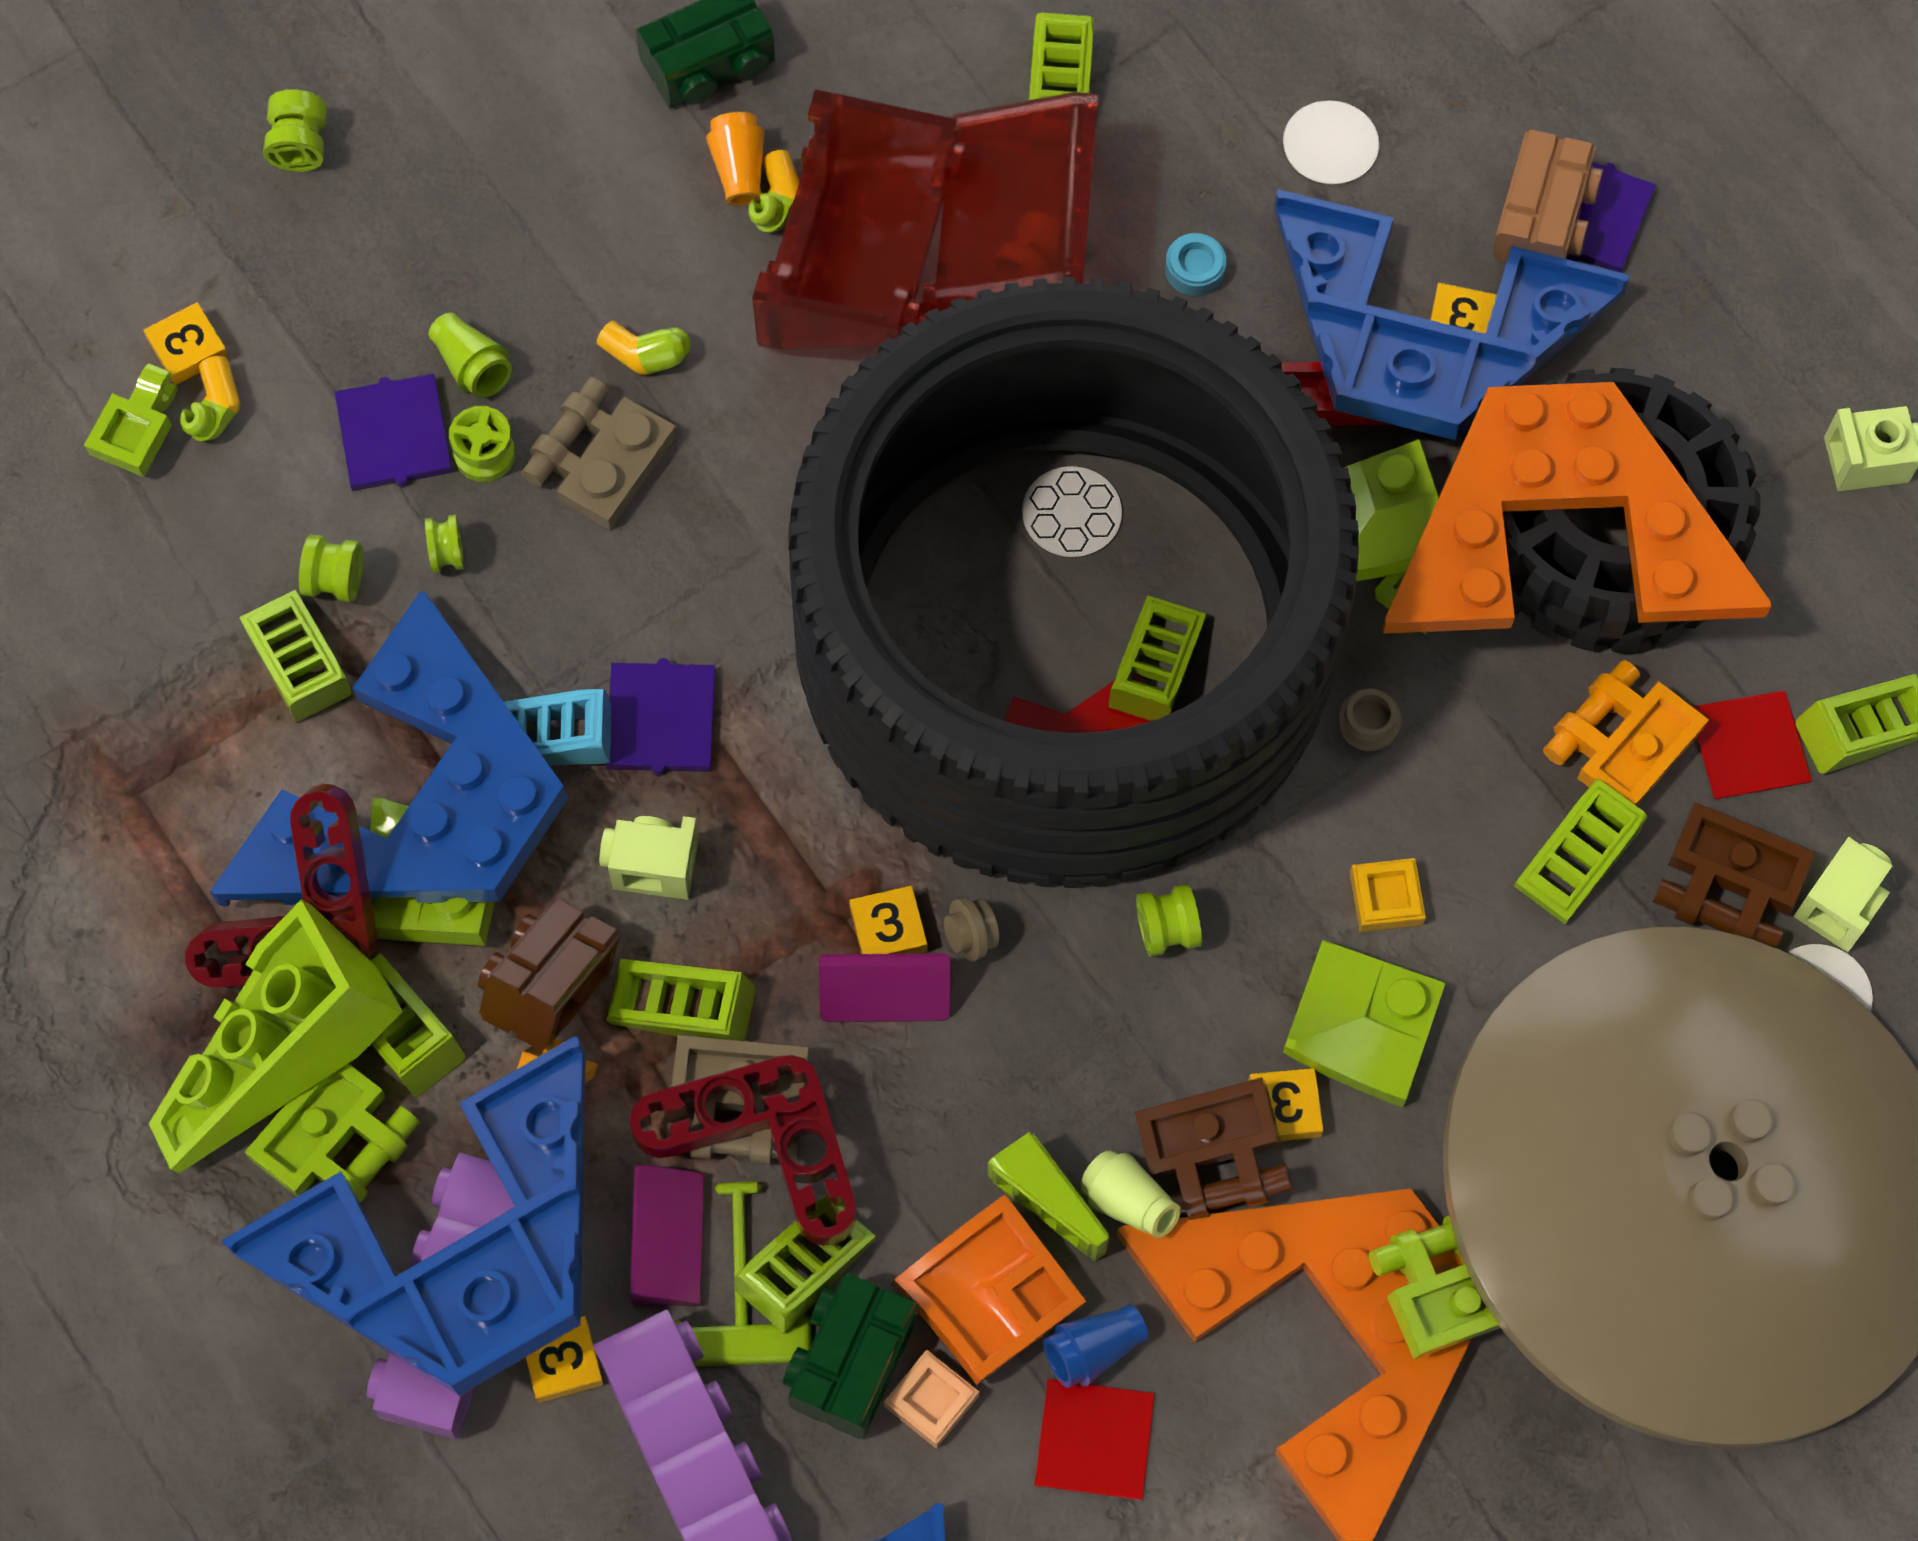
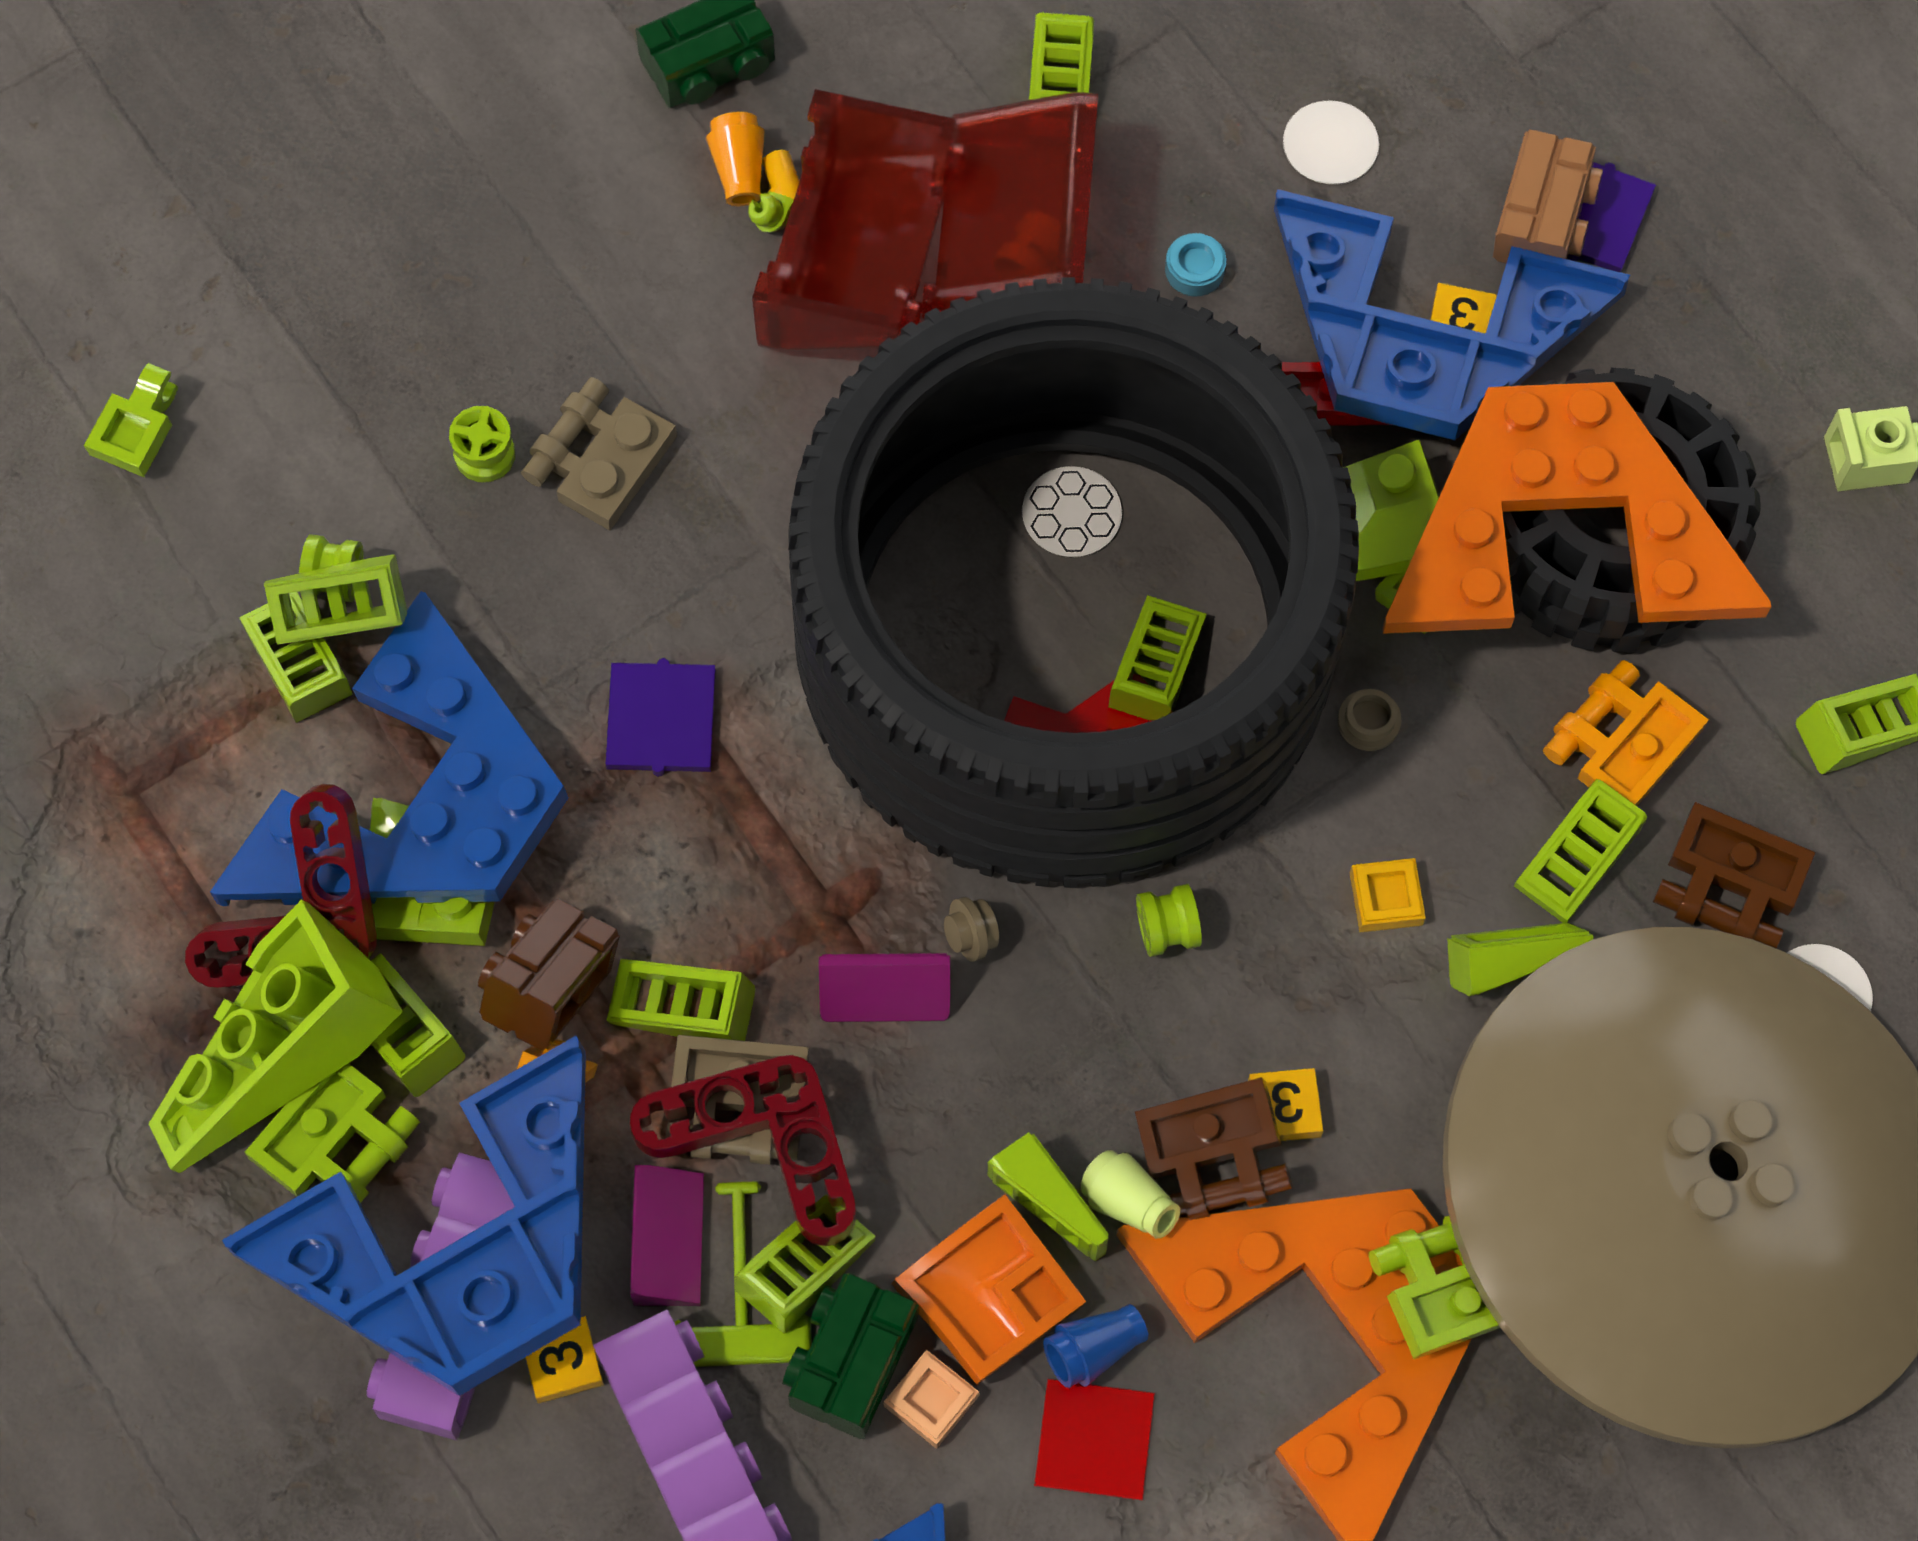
(184, 342): yellow tile -> none
(218, 407): arm -> none
(295, 133): lime wheel -> none
(358, 573): none -> lime slope
(393, 432): dark purple piece -> none
(444, 543): lime bush -> none
(473, 358): lime cone -> none
(579, 704): medium azure slope -> none
(647, 352): arm -> none
(651, 856): yellowish green brick -> none
(888, 923): yellow tile -> none
(1364, 1022): lime plate -> none
(1500, 956): none -> lime slope
(1751, 745): red sticker -> none
(1847, 894): yellowish green brick -> none

